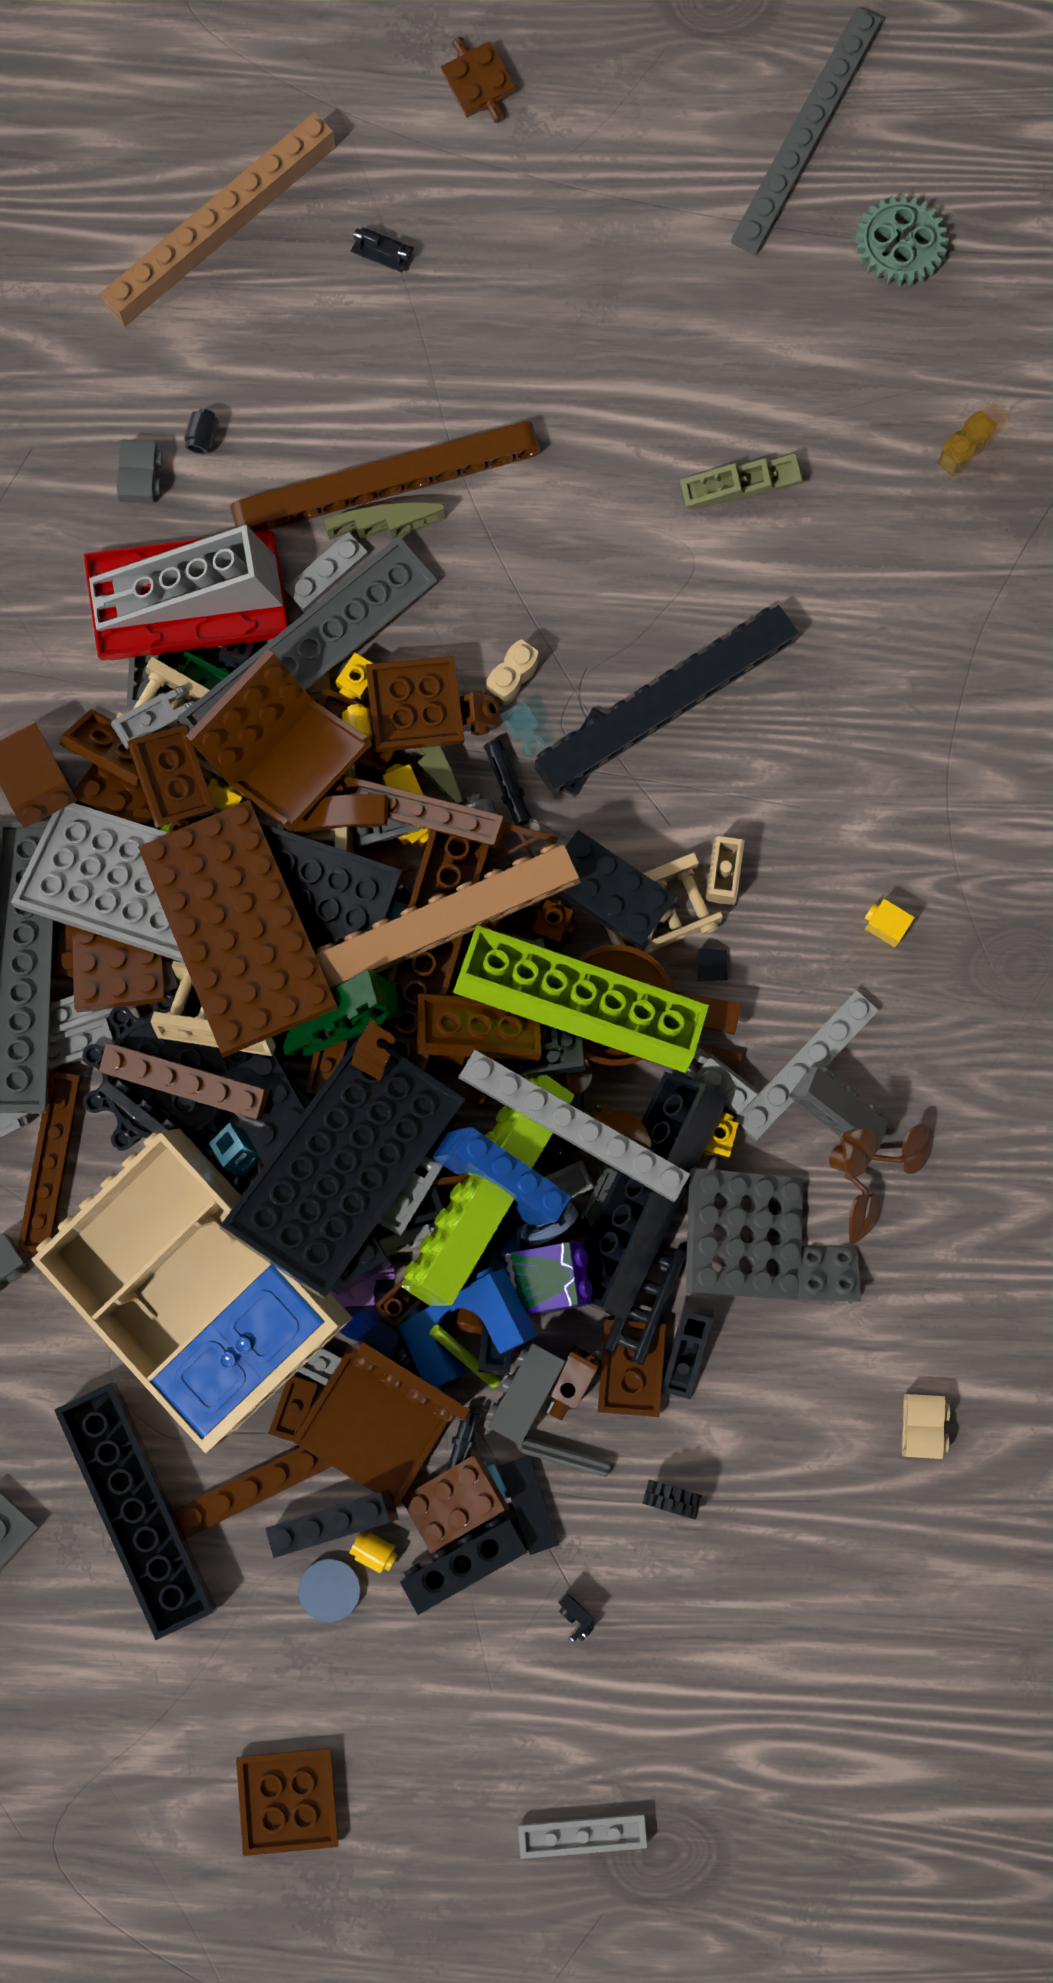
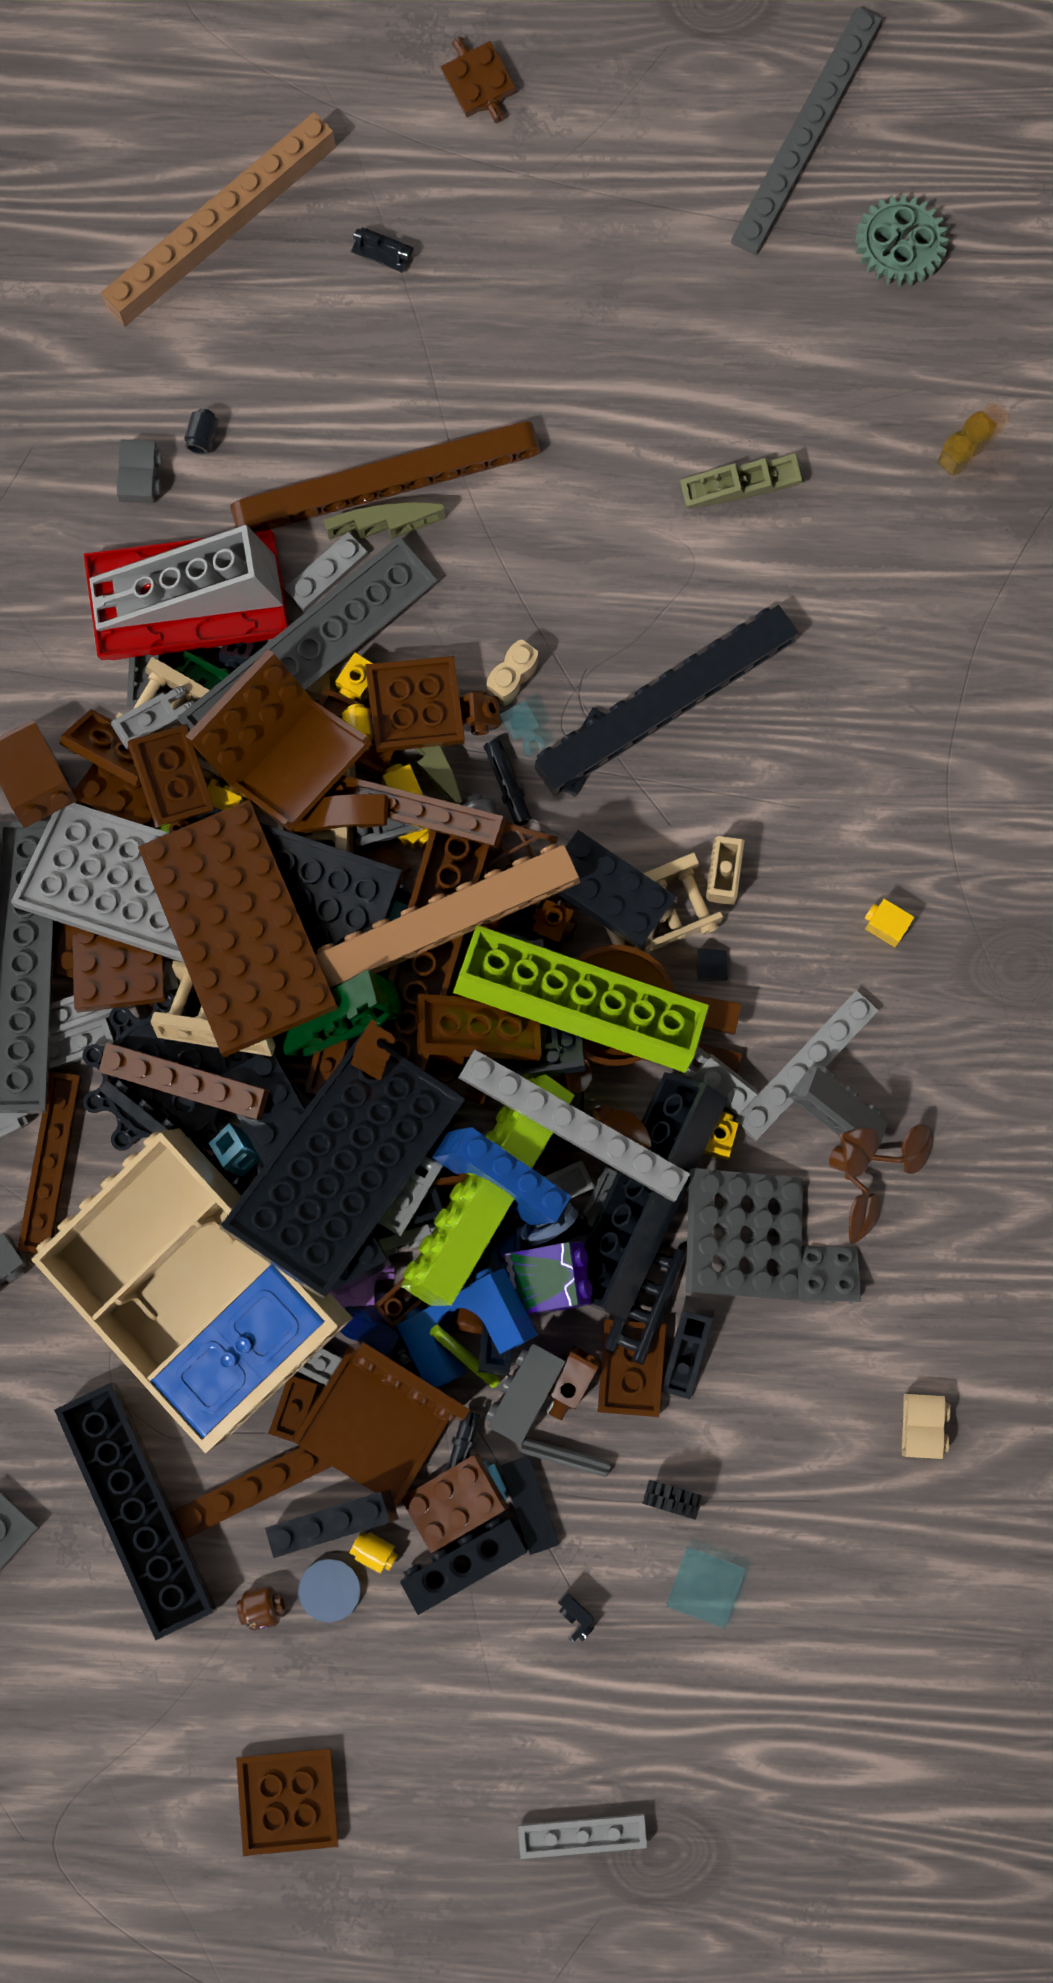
(260, 1608): none -> reddish brown head
(705, 1587): none -> clear light blue tile

